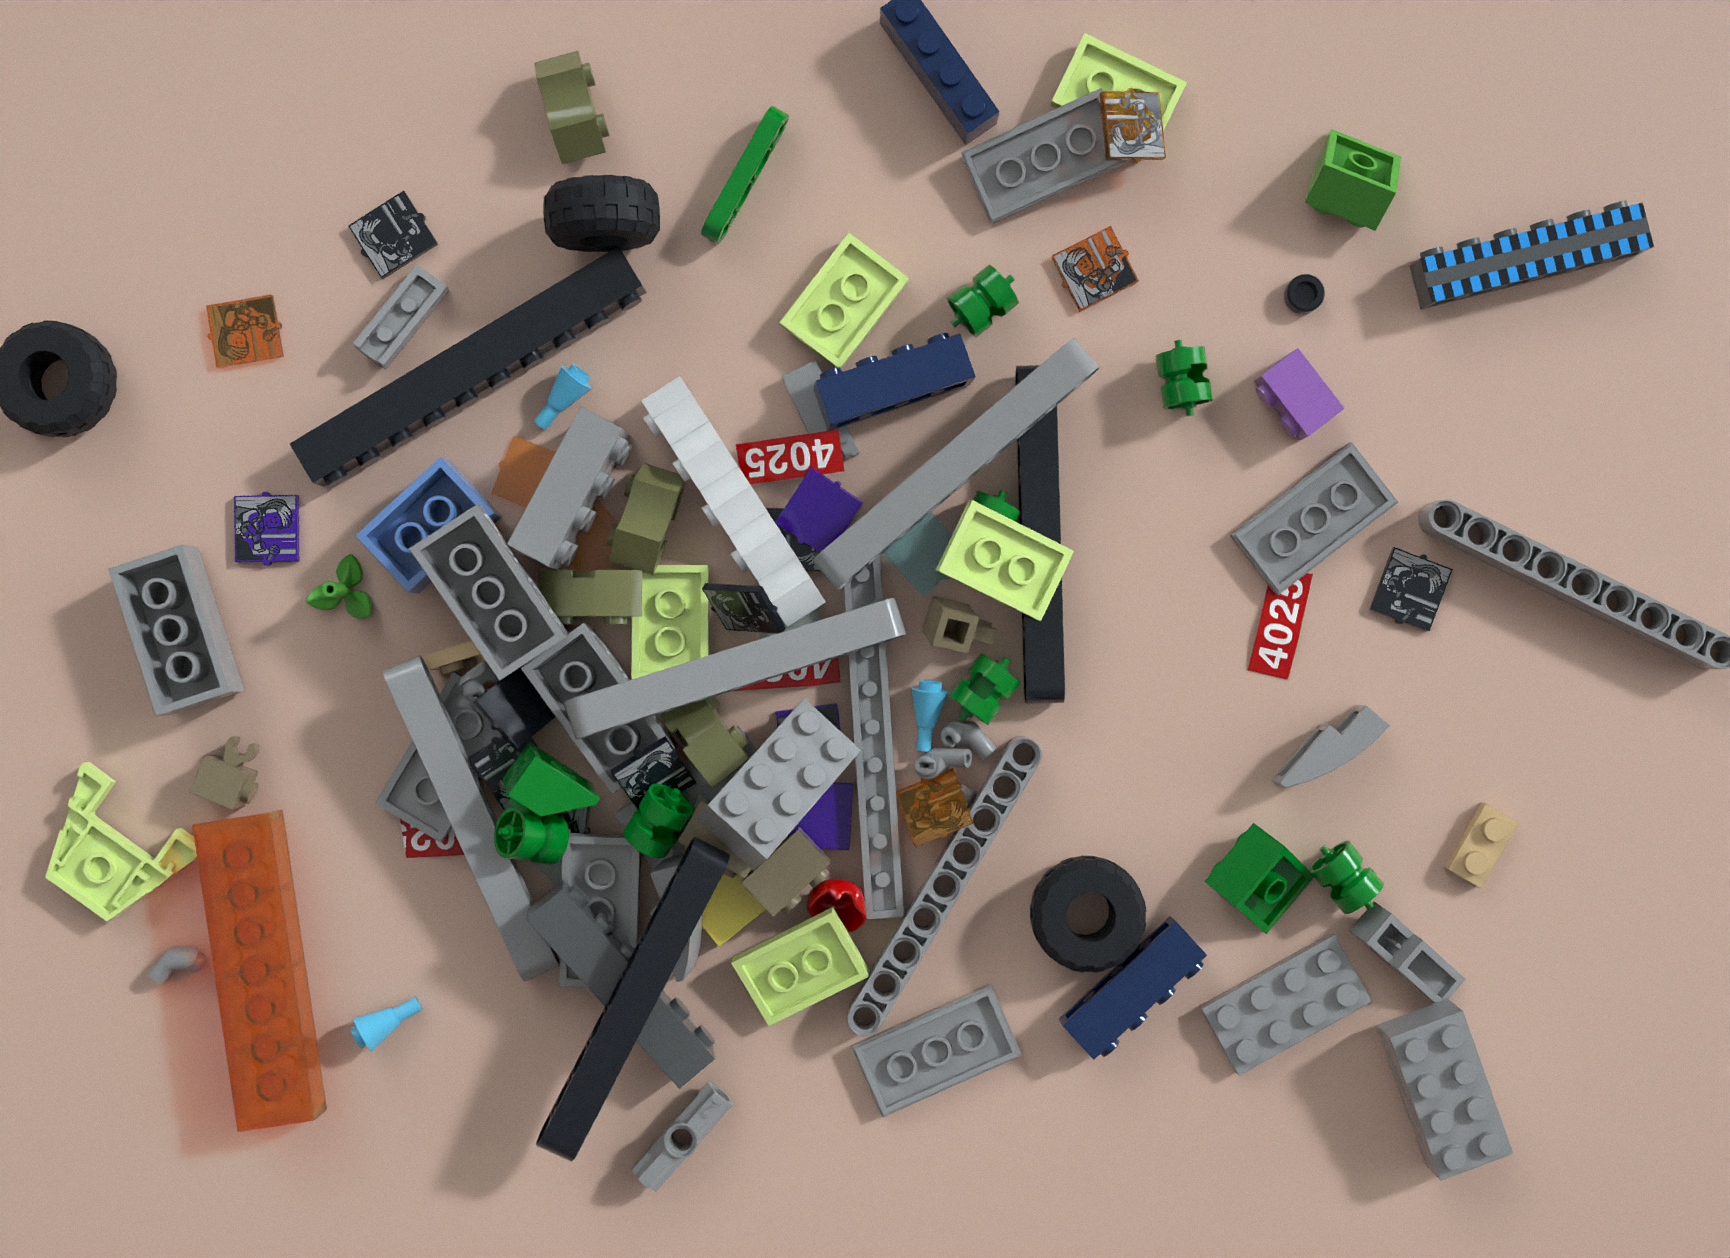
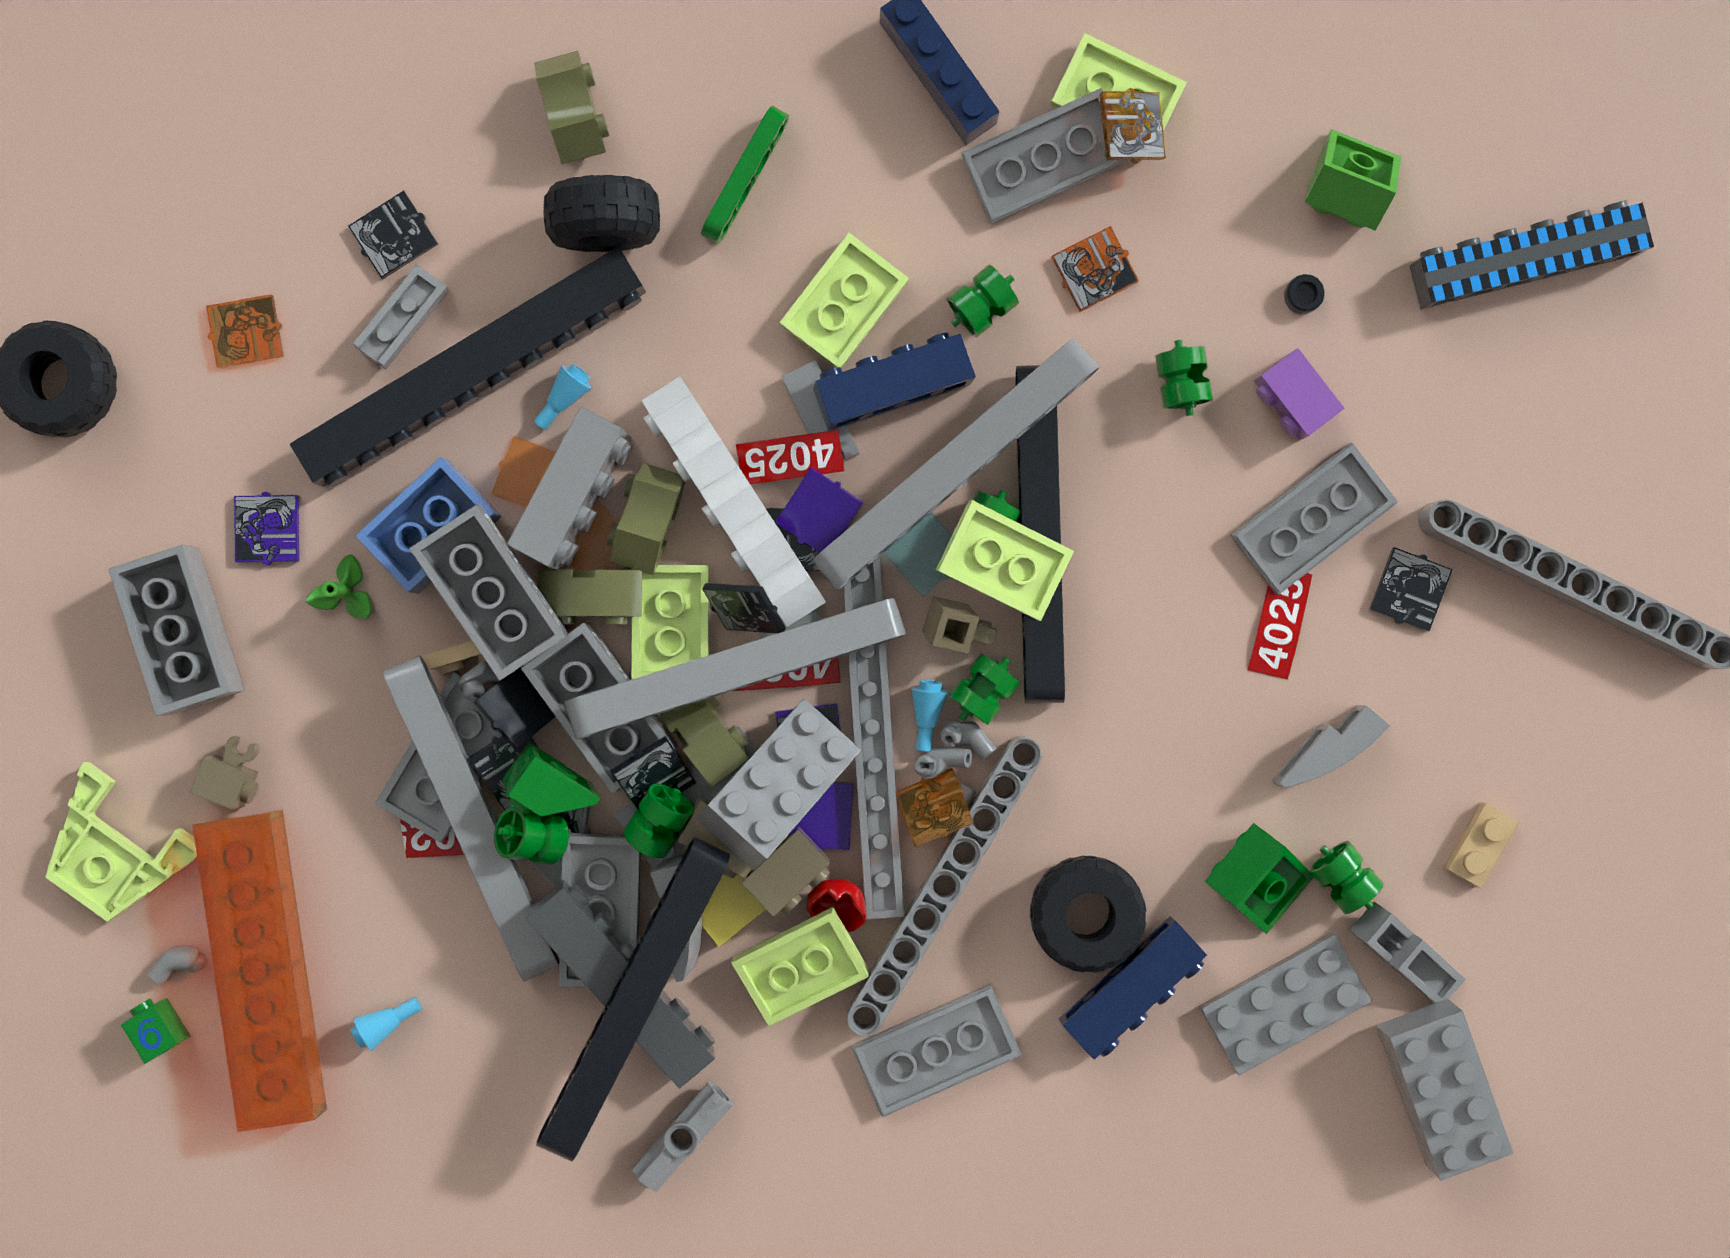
(154, 1029): none -> green brick

